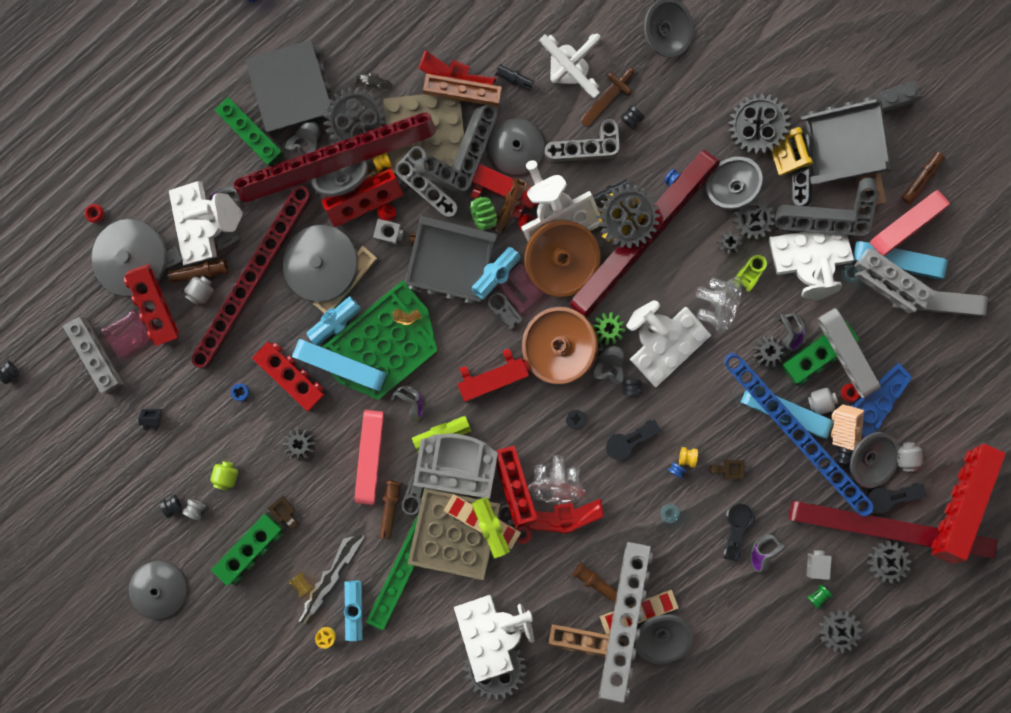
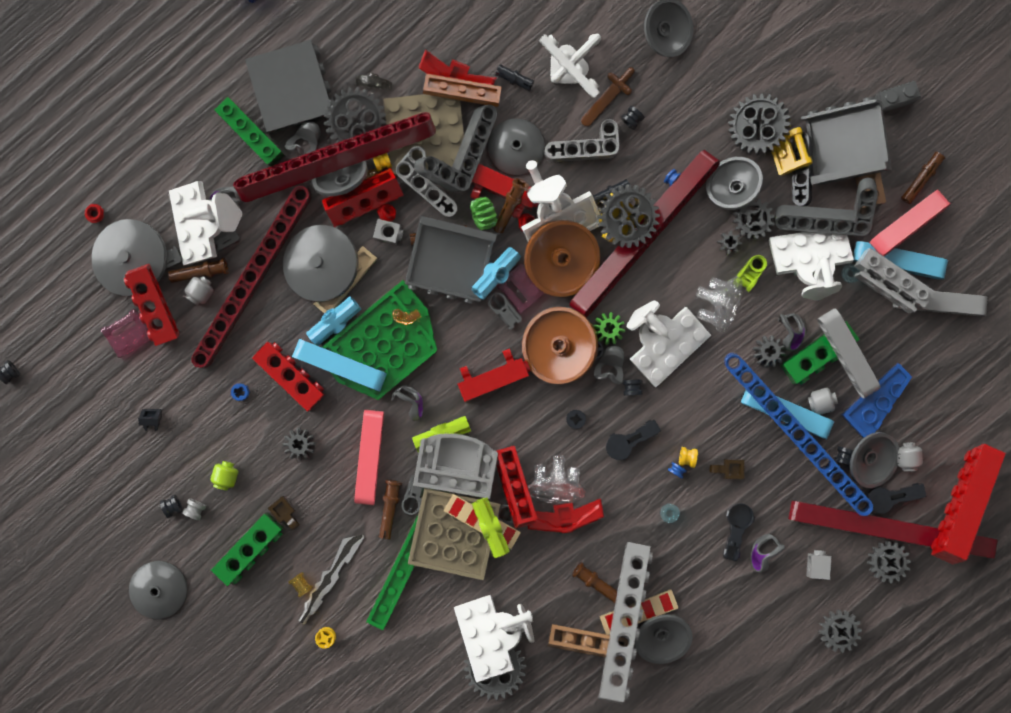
(93, 355): light grey brick -> none
(353, 623): medium azure piece -> none
(527, 538): red plate -> none
(820, 597): green bush -> none
(844, 390): red plate -> none
(847, 427): light nougat brick -> none

